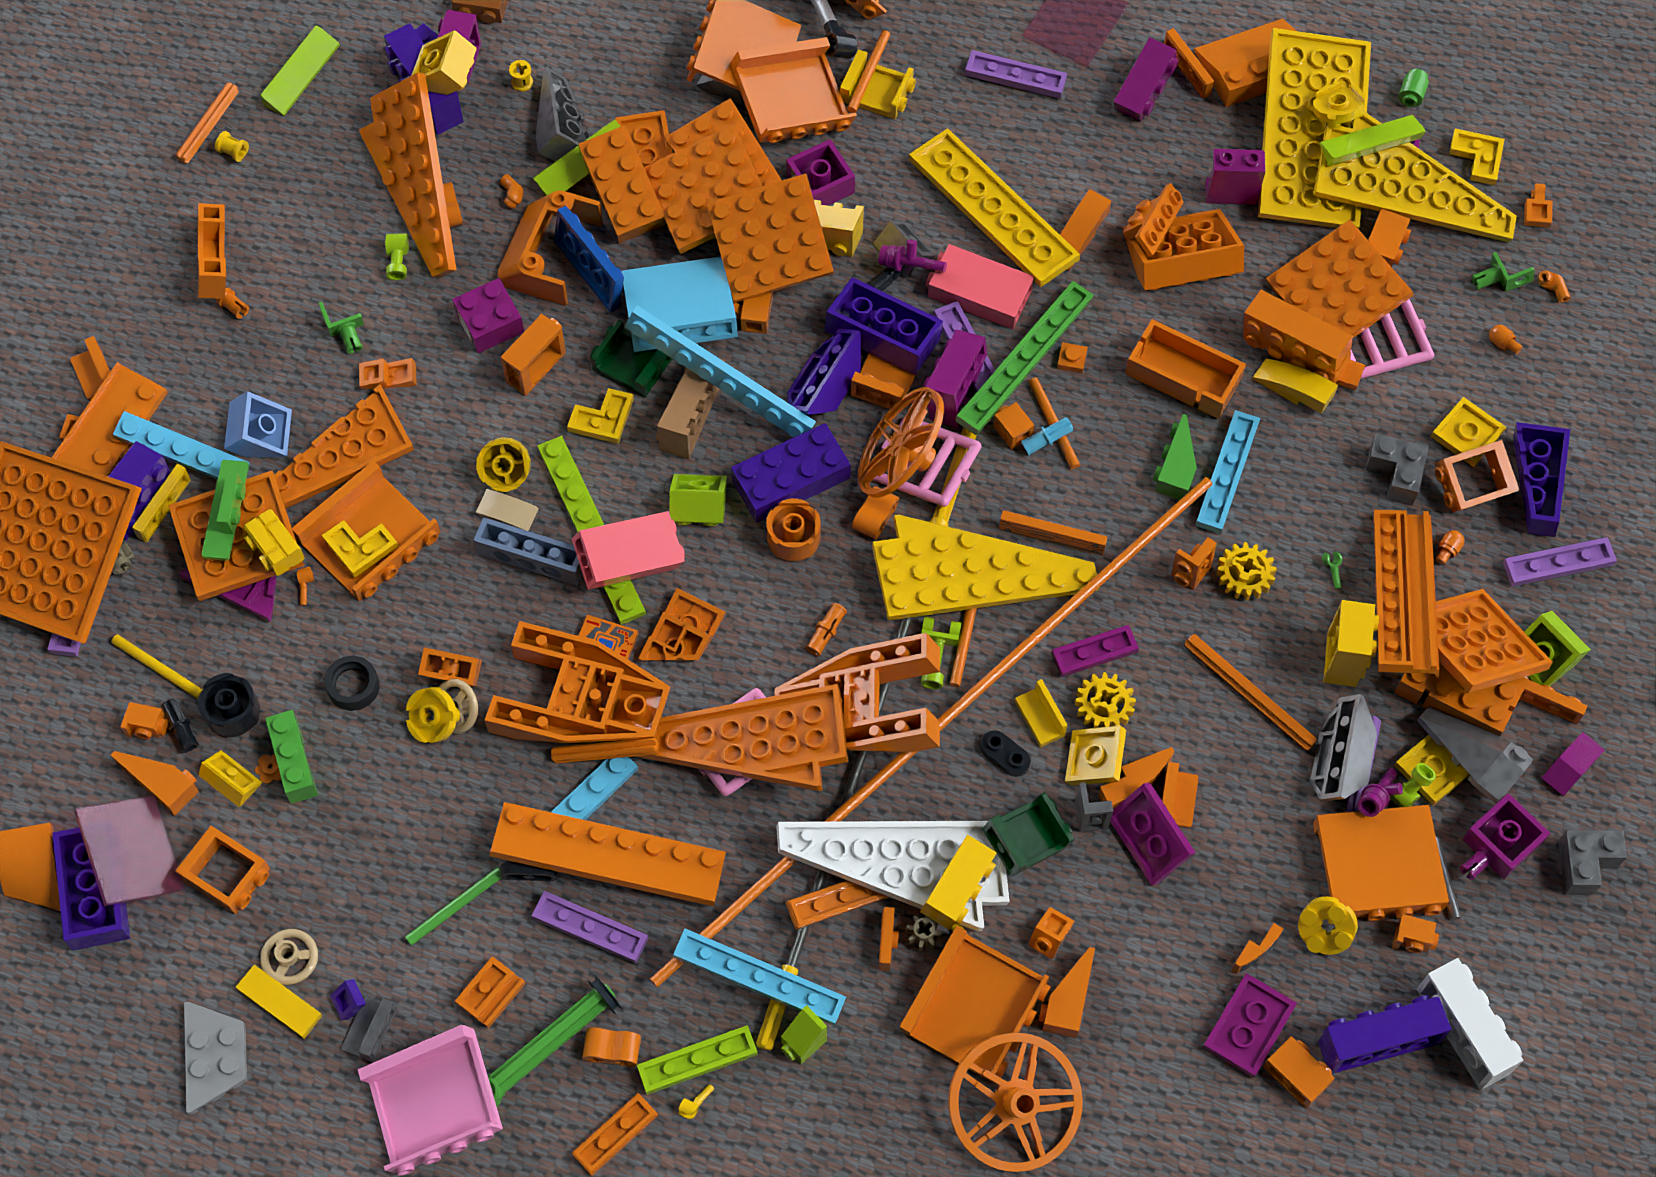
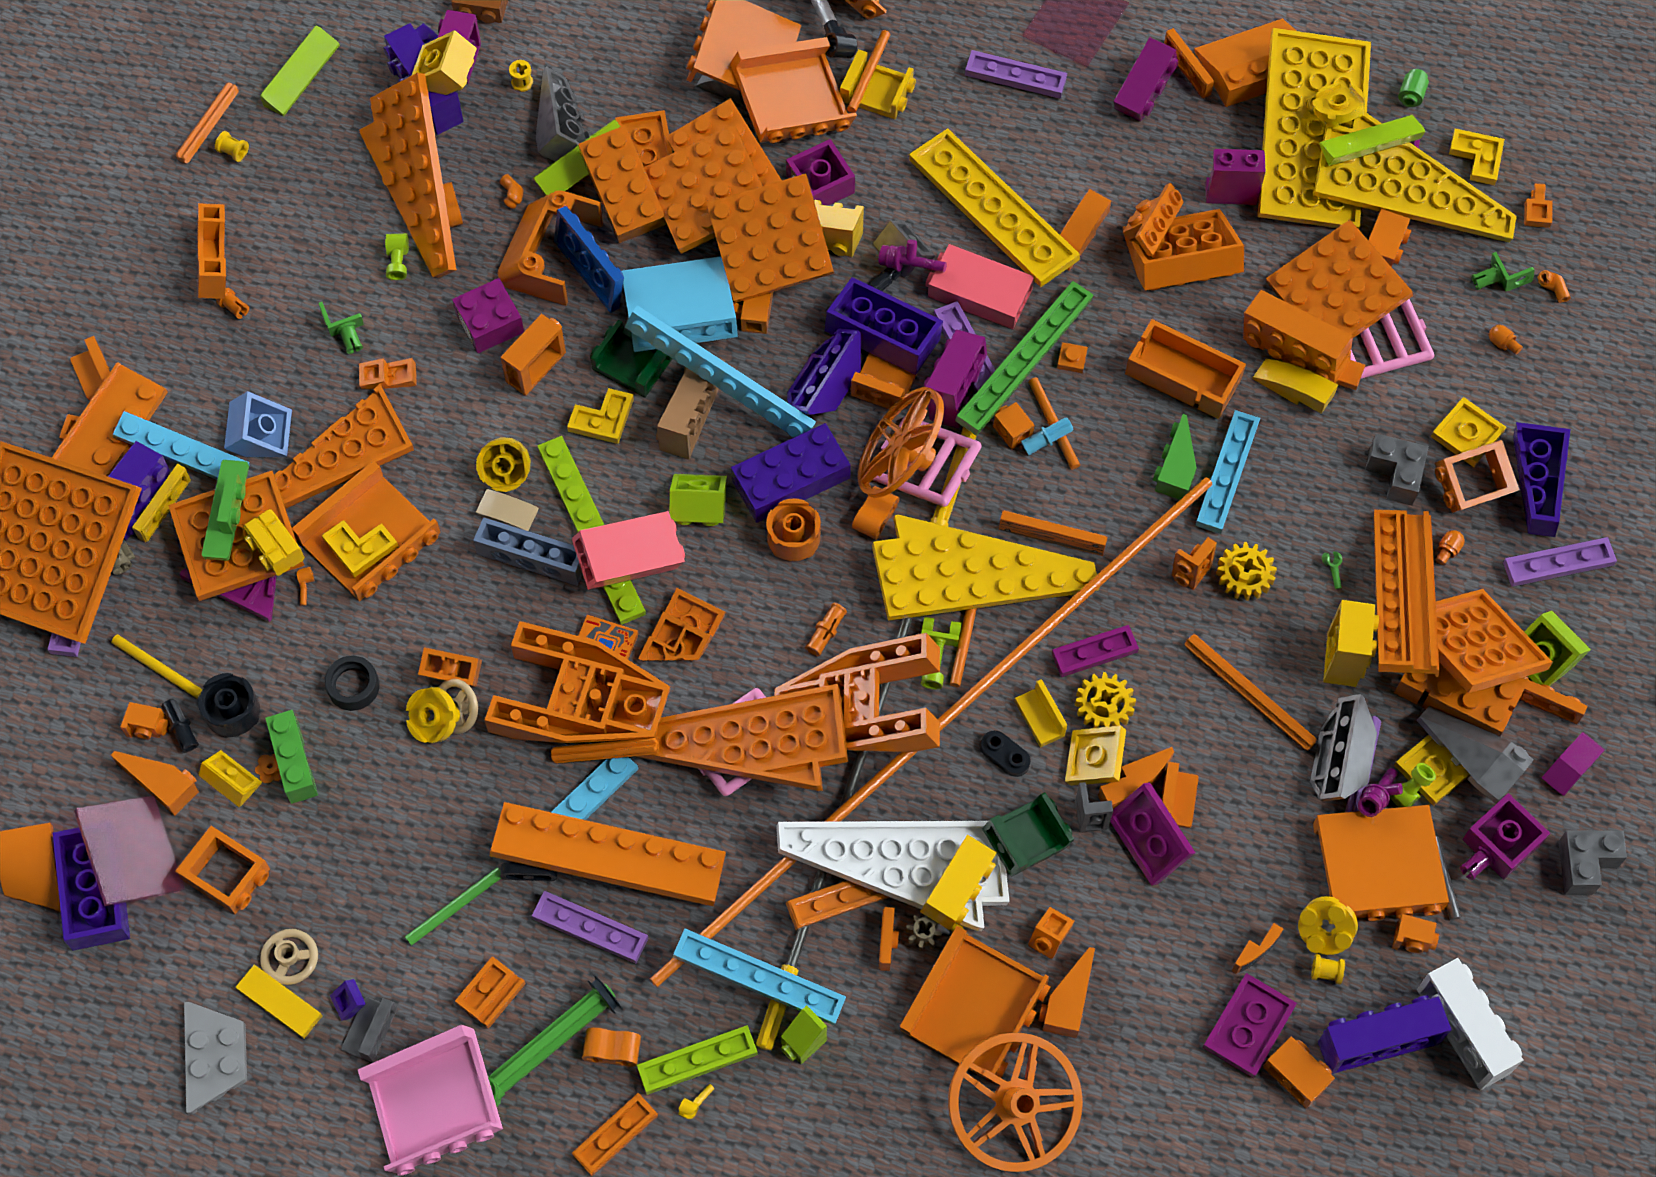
(1328, 969): none -> yellow bush

